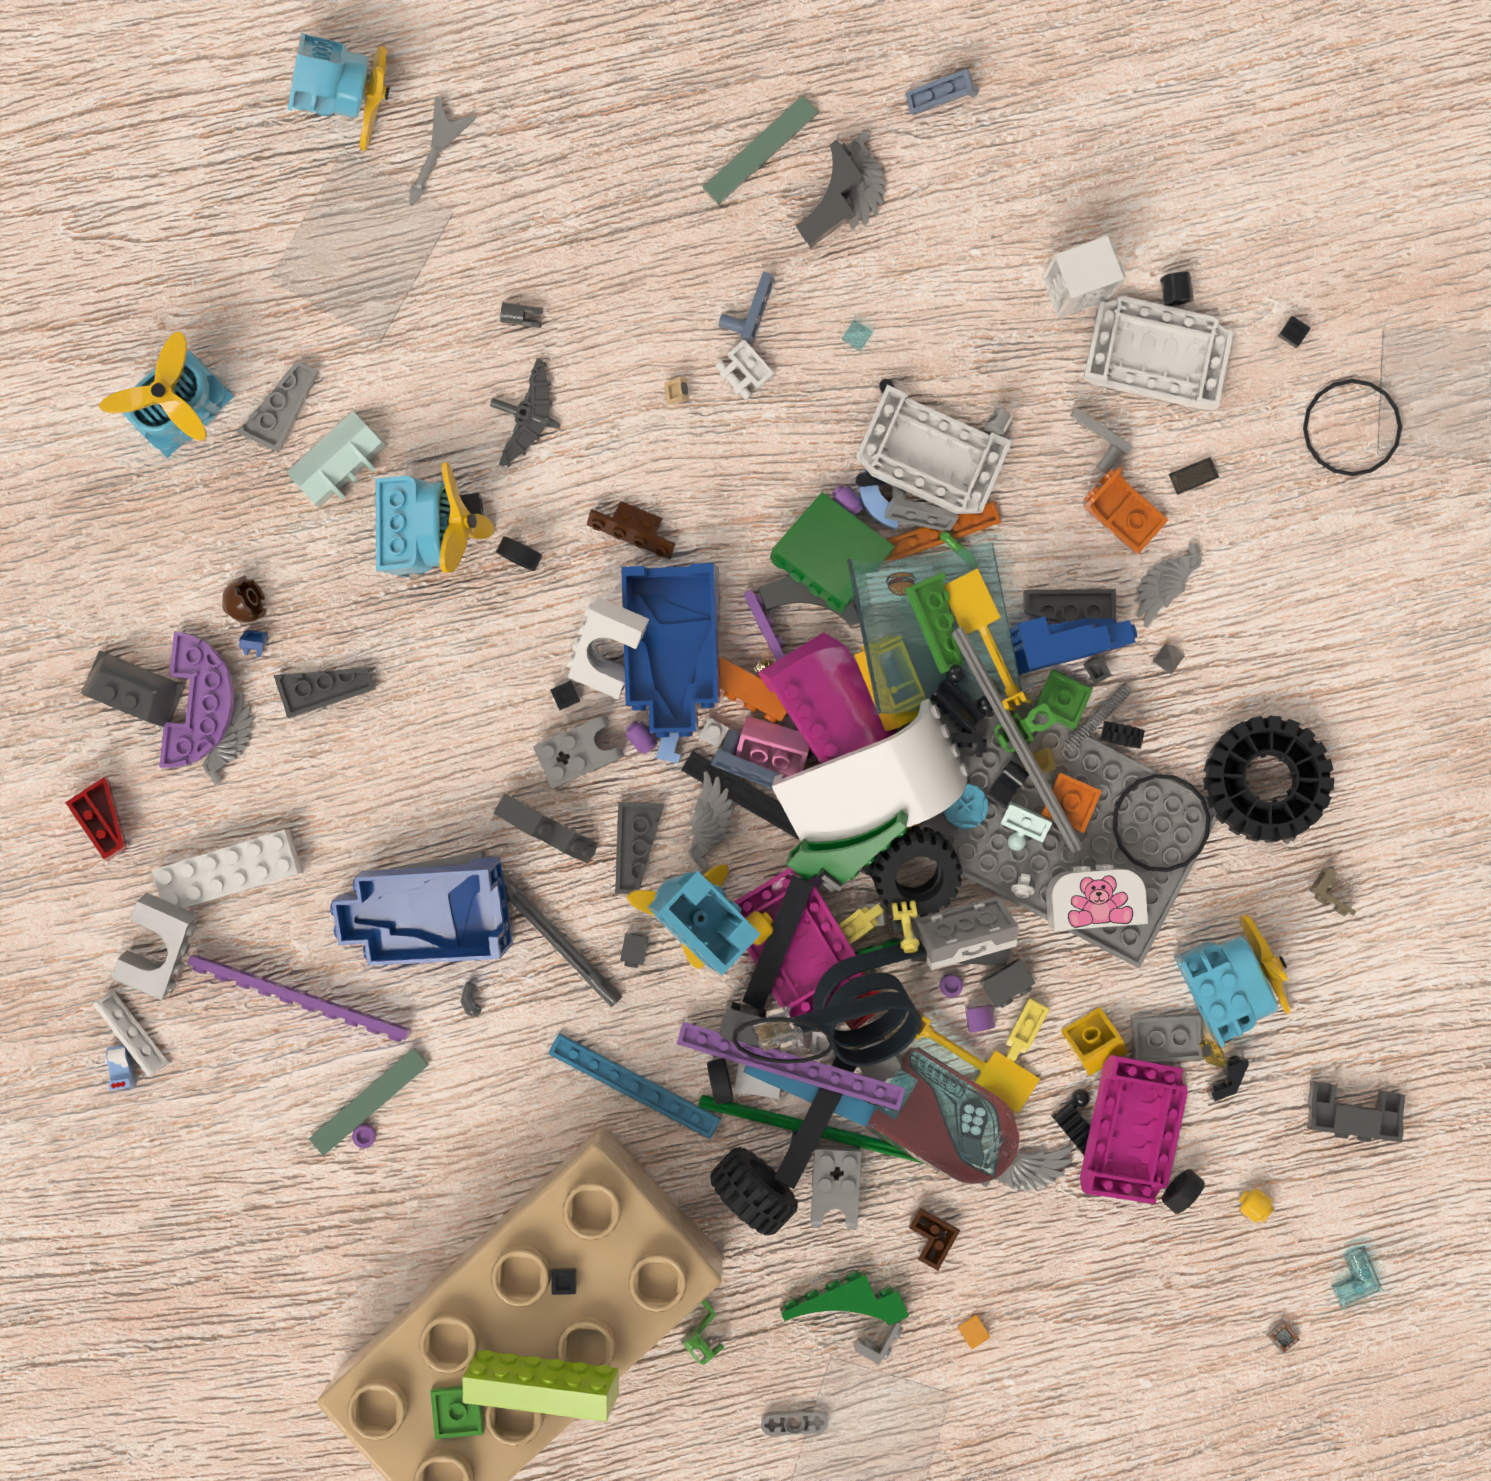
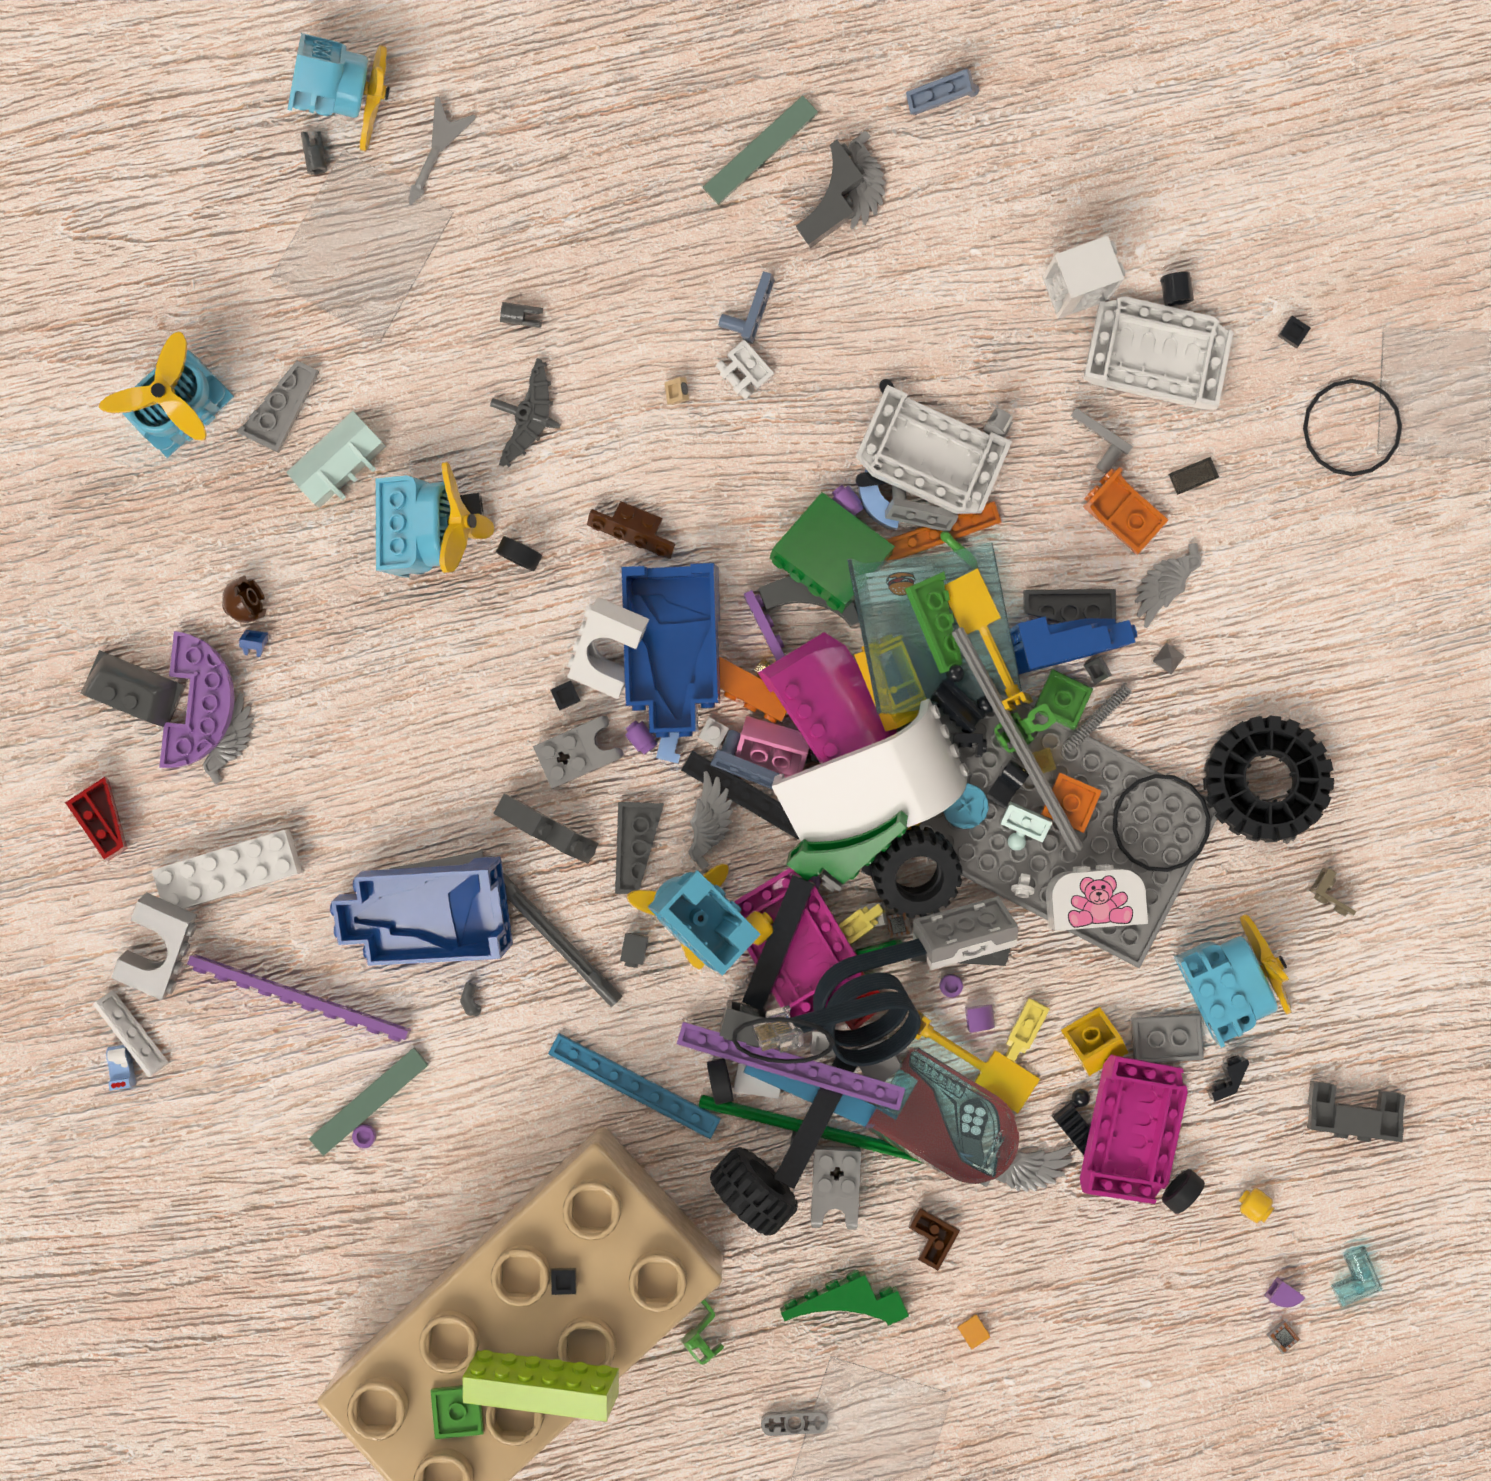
(315, 154): none -> dark grey hinge
(319, 689): dark grey wing -> none
(857, 335): clear light blue tile -> none
(868, 1348): light grey bracket -> none
(909, 944): light yellow hinge -> none
(1007, 983): dark grey brick -> none
(1122, 734): black tyre -> none
(1212, 1053): clear yellow plate -> none
(1283, 1294): none -> medium lavender brick

